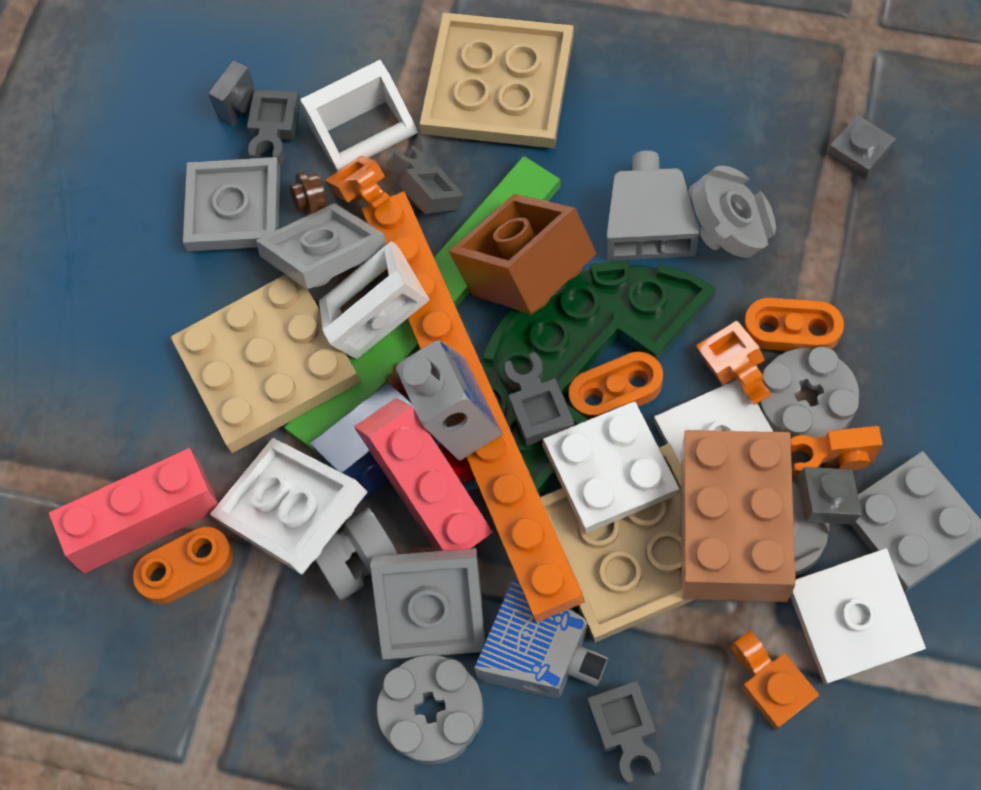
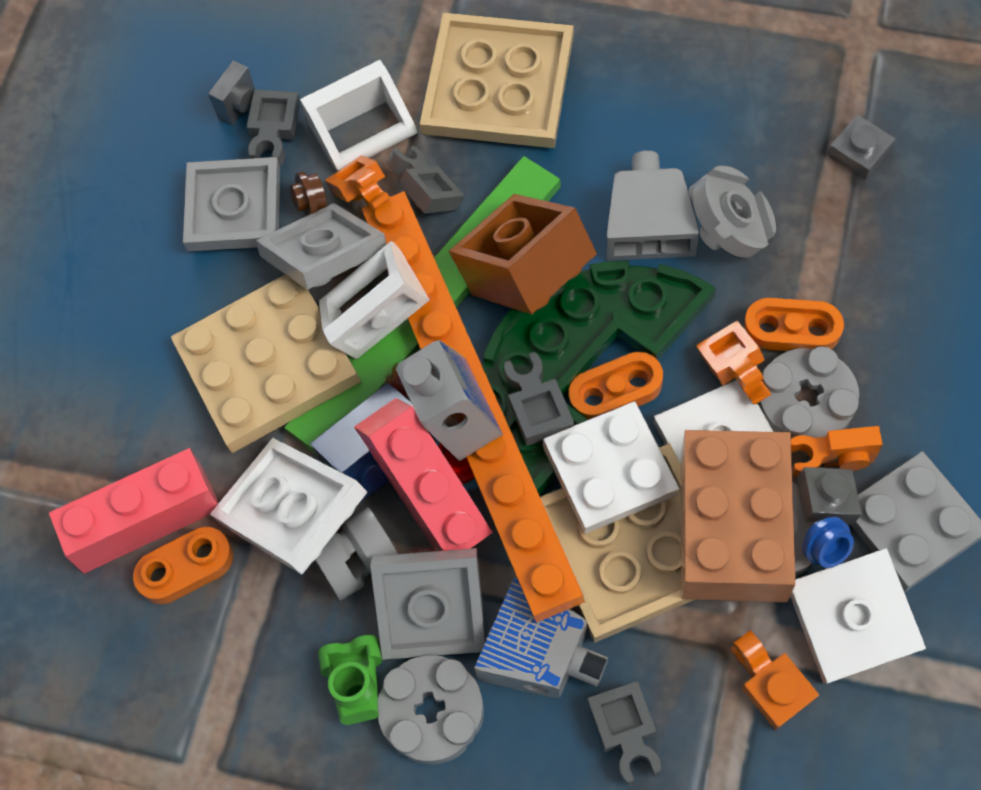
(353, 671): none -> bright green plate
(828, 542): none -> blue plate

